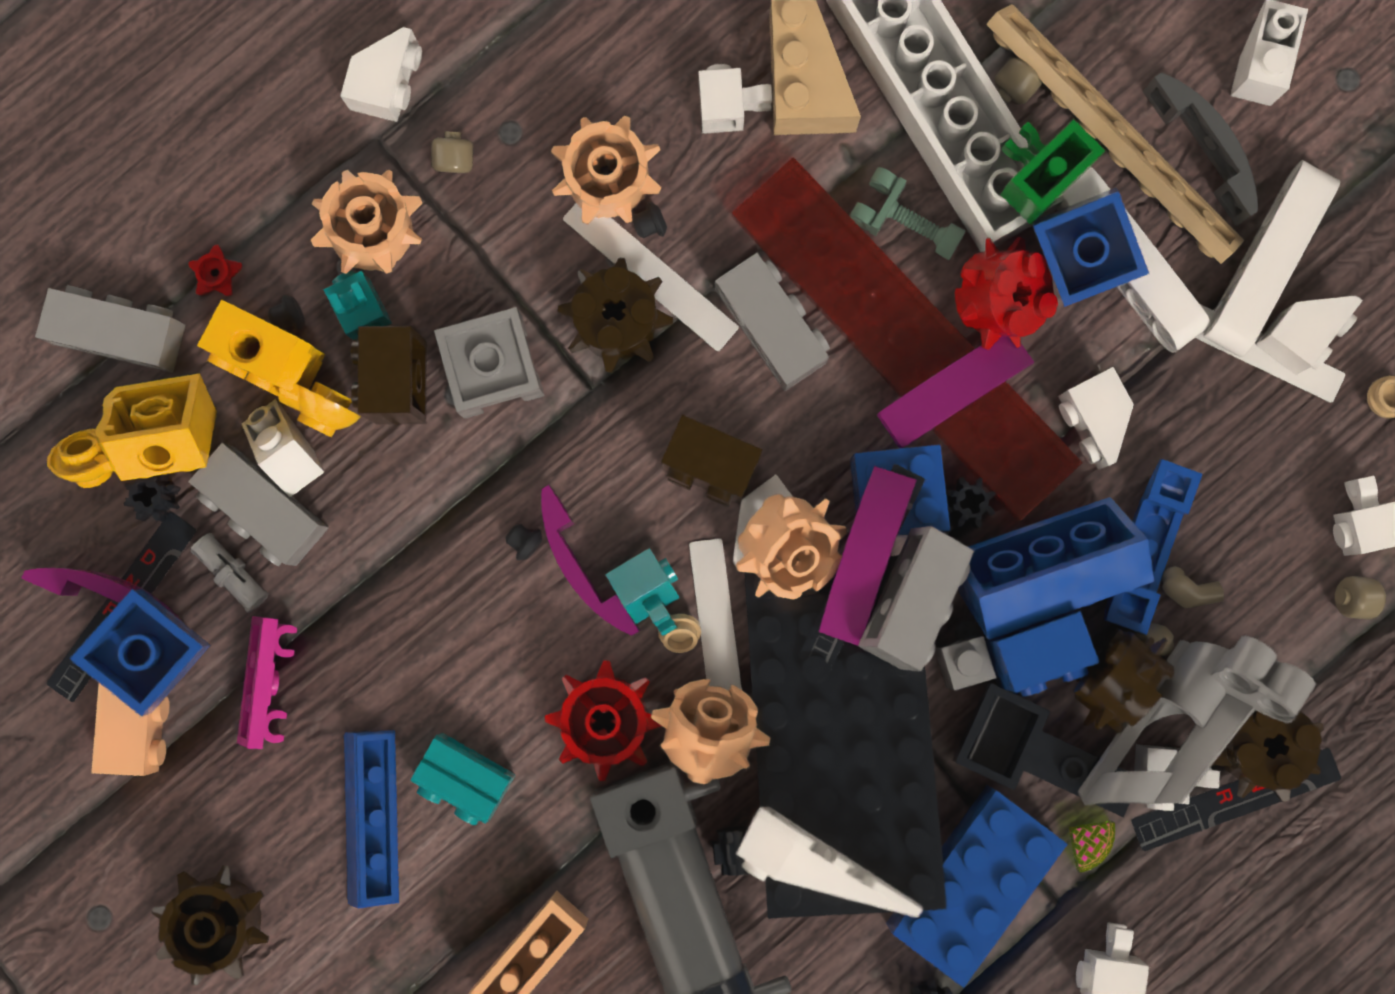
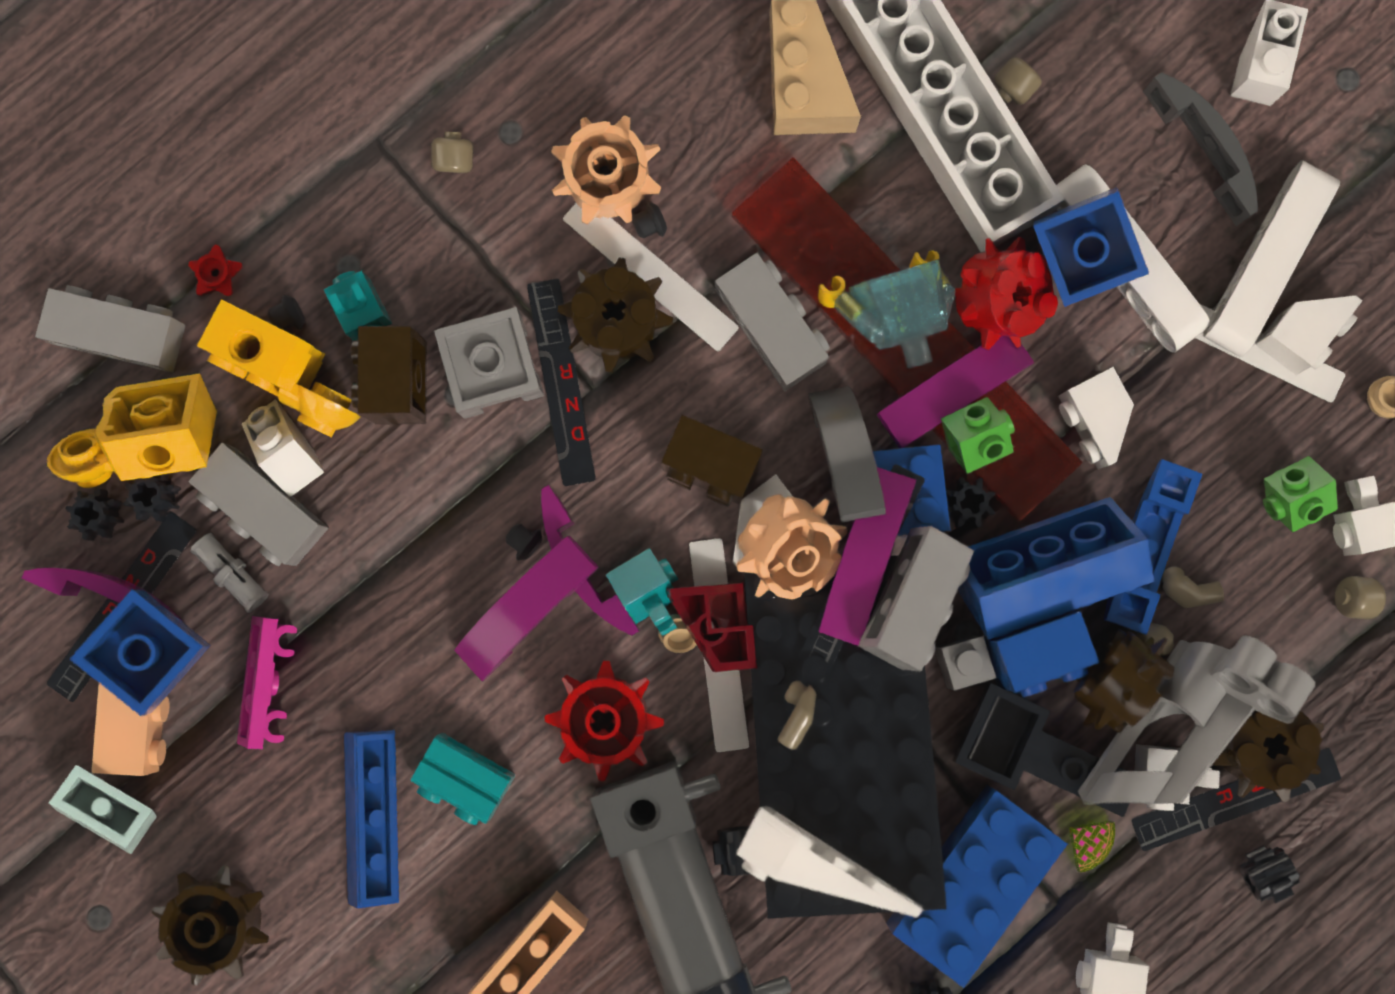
(89, 526): none -> black gear
(103, 809): none -> light aqua brick
(366, 221): light nougat brick -> none
(380, 76): white slope -> none
(524, 607): none -> magenta slope
(561, 383): none -> black sticker
(710, 730): light nougat brick -> none
(717, 624): none -> dark red slope
(725, 99): white brick -> none
(802, 715): none -> dark tan arm
(847, 453): none -> dark grey slope
(889, 184): sand green bar -> none
(897, 306): none -> clear light blue torso
(978, 434): none -> bright green brick
(1049, 170): green brick -> none
(1124, 143): tan plate -> none
(1269, 874): none -> black gear
(1300, 494): none -> bright green brick

